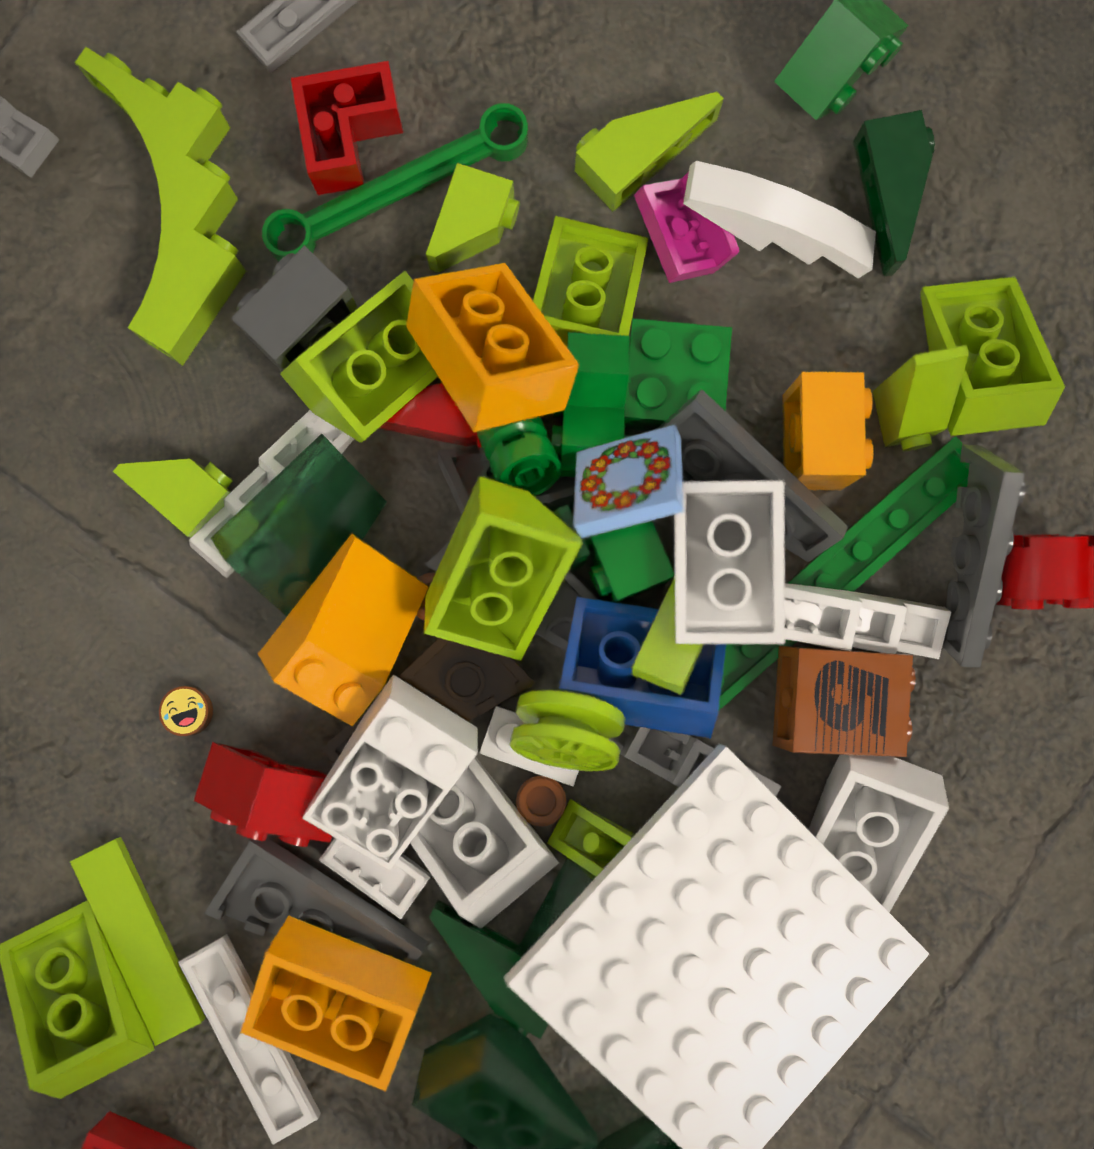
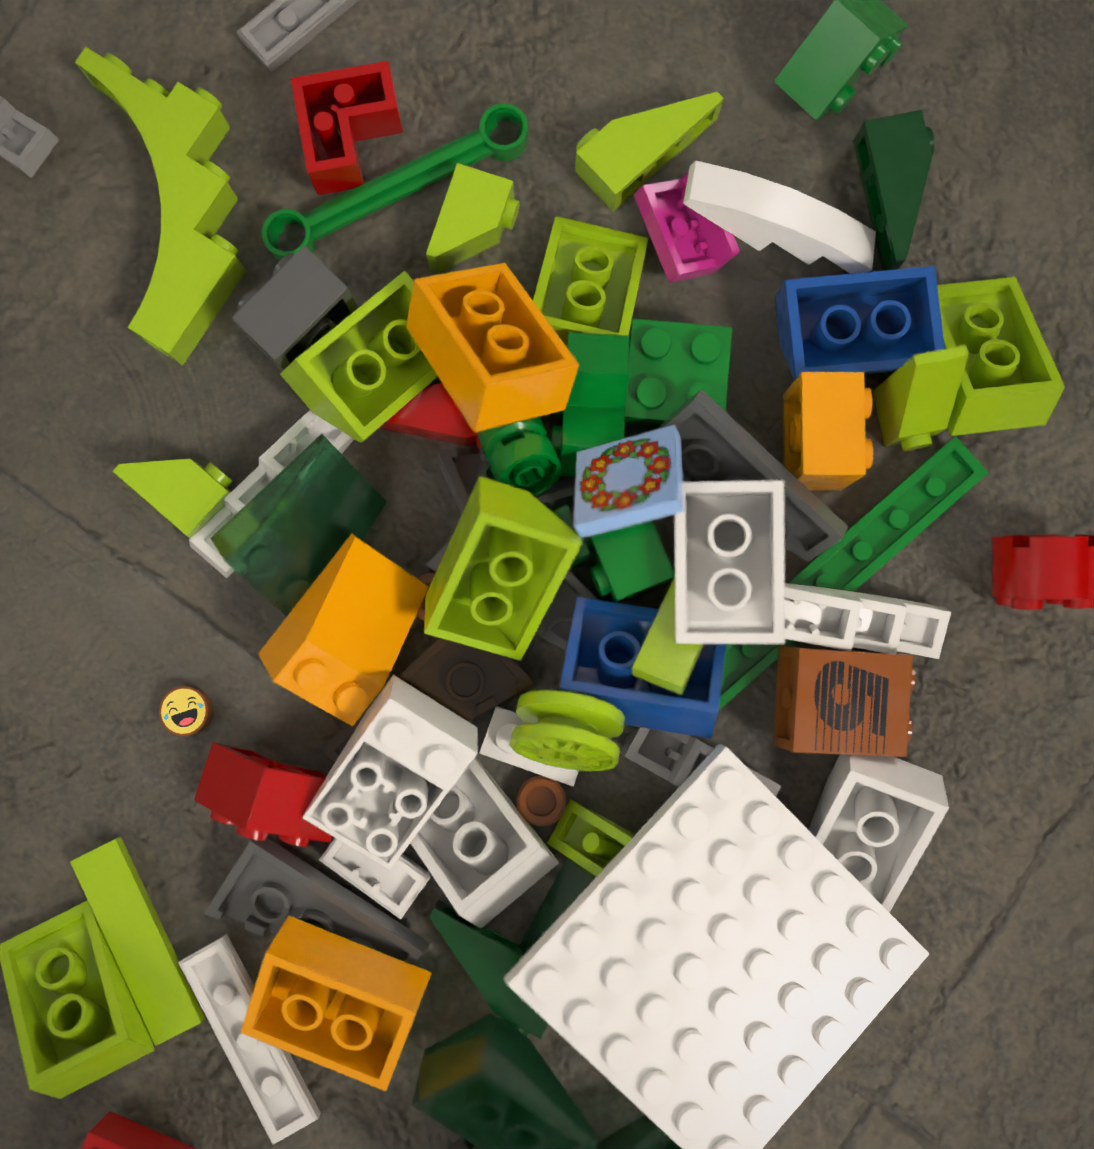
(859, 320): none -> blue slope
(980, 552): dark grey wing -> none

